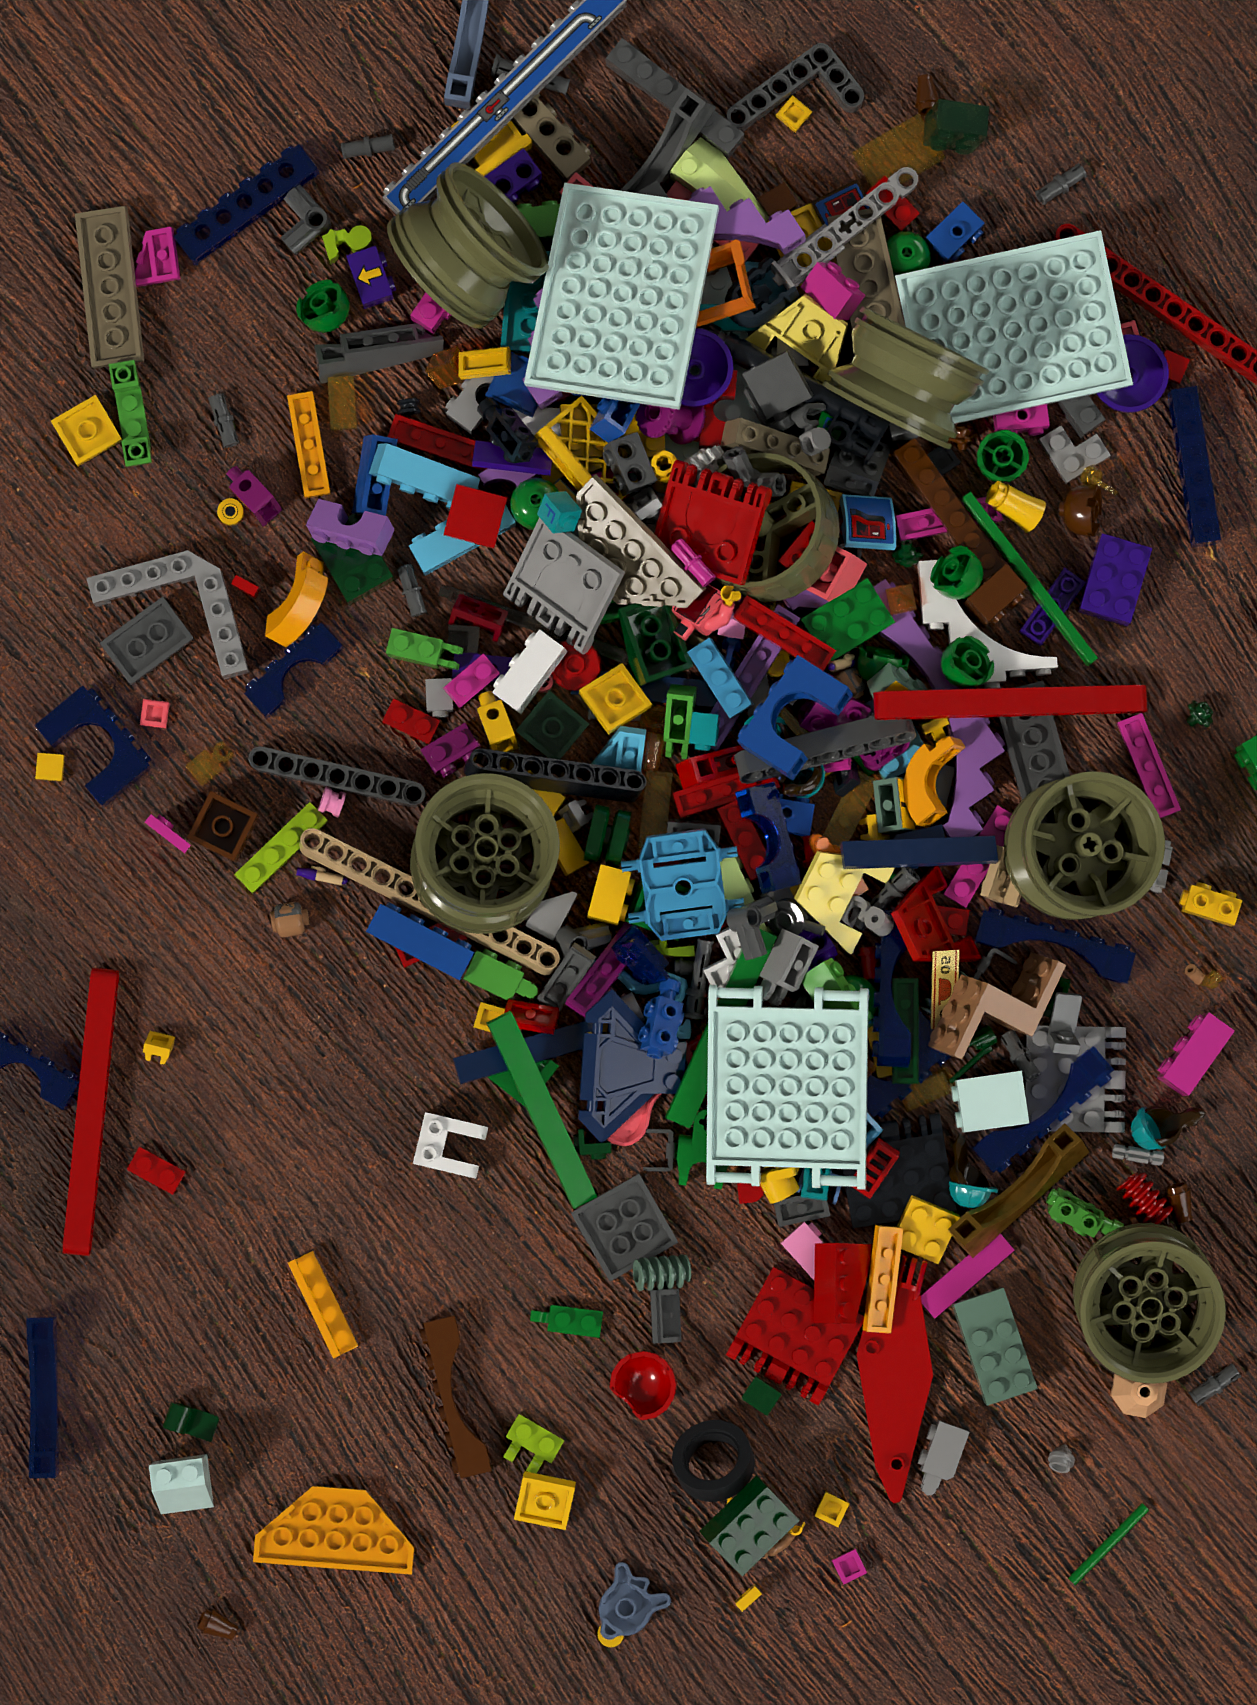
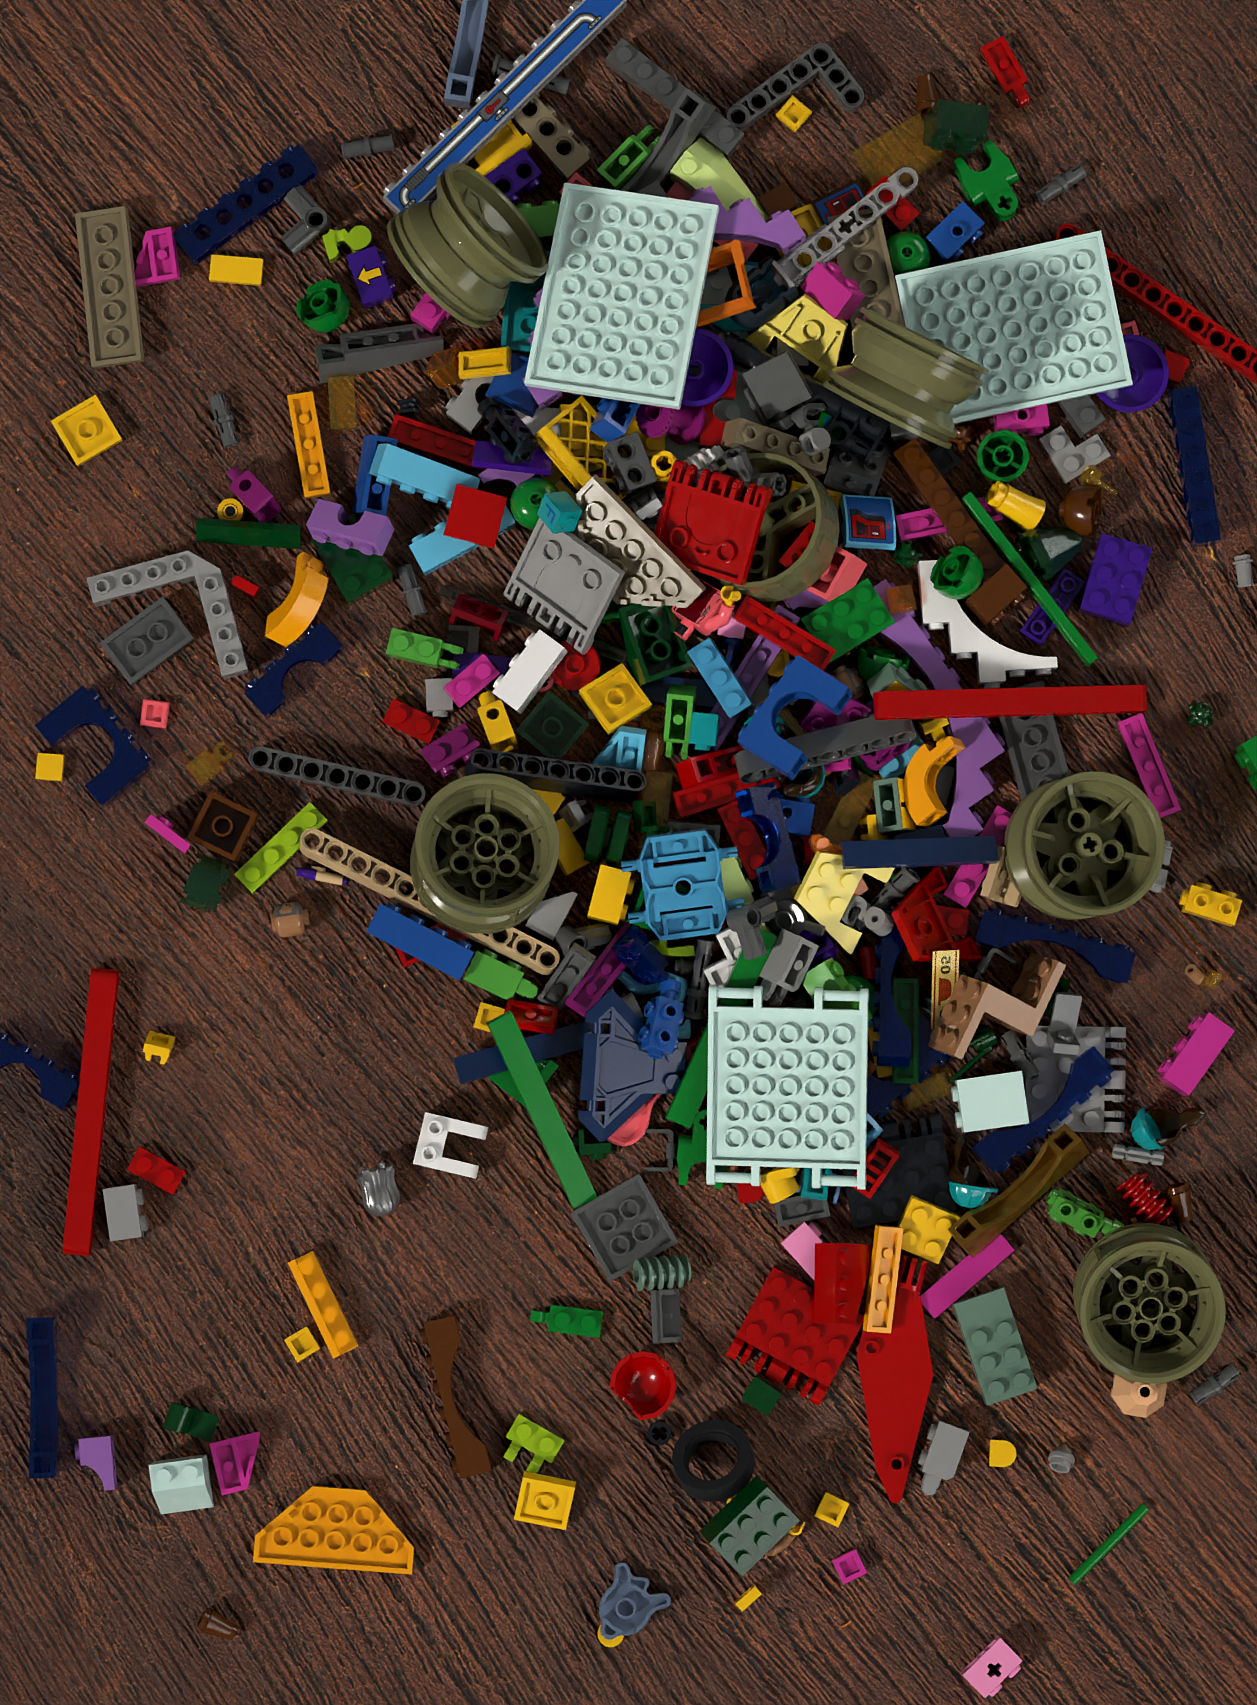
(100, 1456): none -> medium lavender arch
(124, 1212): none -> light grey brick
(131, 413): bright green slope -> none
(204, 883): none -> clear green brick
(235, 1461): none -> dark pink wing
(236, 270): none -> yellow tile
(248, 533): none -> dark green tile
(302, 1344): none -> yellow tile
(332, 801): bright pink wheel -> none
(379, 1189): none -> flat silver piece
(627, 159): none -> bright green hinge
(645, 818): none -> dark green bracket
(659, 1441): none -> black bush
(693, 562): dark pink axle -> none
(847, 661): tan piece -> none
(966, 663): green cylinder -> none
(978, 1668): none -> bright pink brick
(991, 184): none -> green piece
(1001, 1453): none -> yellow tile
(1006, 69): none -> red plate
(1048, 550): none -> clear green cone
(1243, 570): none -> light grey pin

